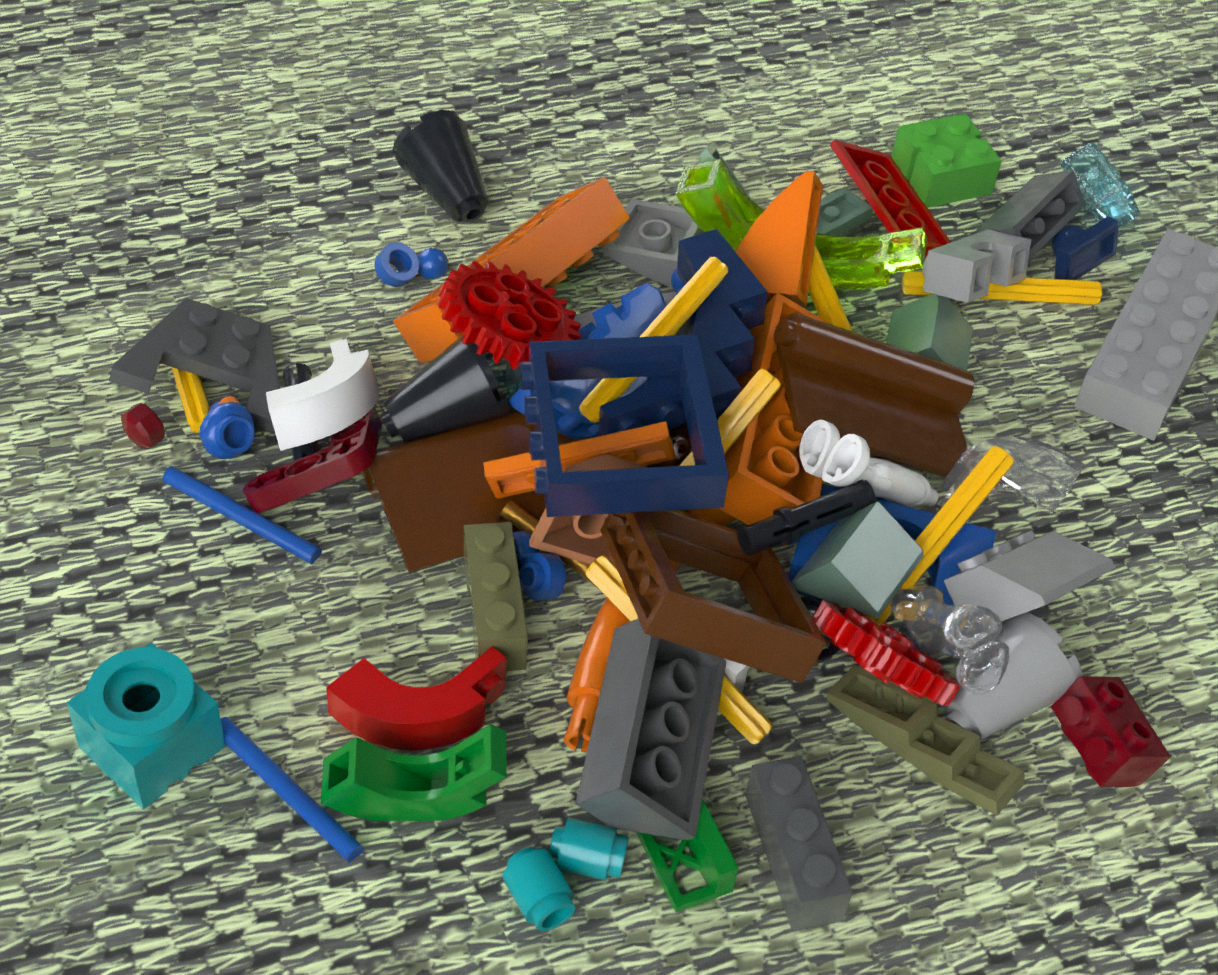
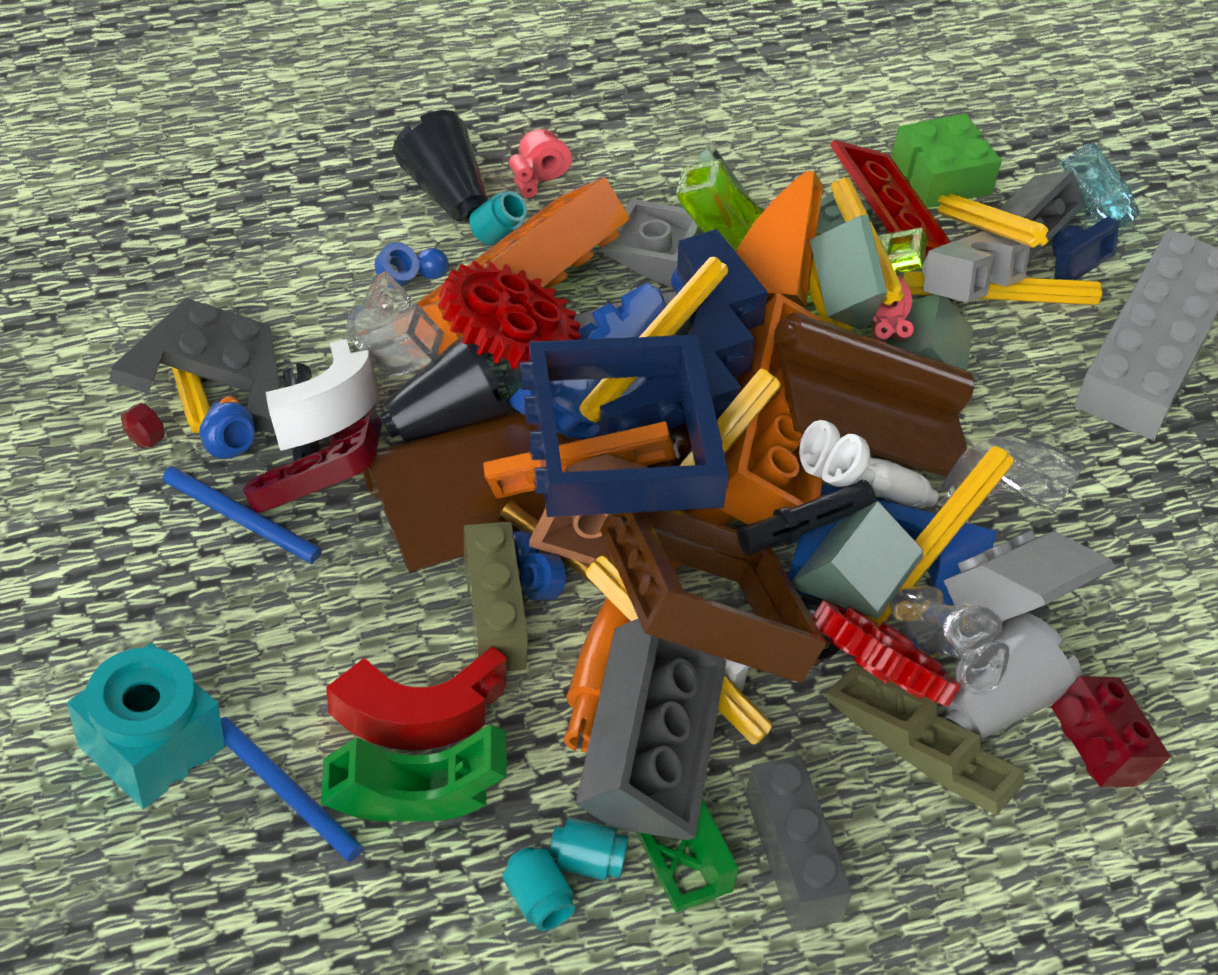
(393, 332): none -> clear arch
(498, 217): none -> teal brick
(539, 158): none -> coral piece
(849, 272): none -> sand green slope
(852, 207): none -> yellow axle
(890, 319): none -> coral piece
(993, 220): none -> yellow axle

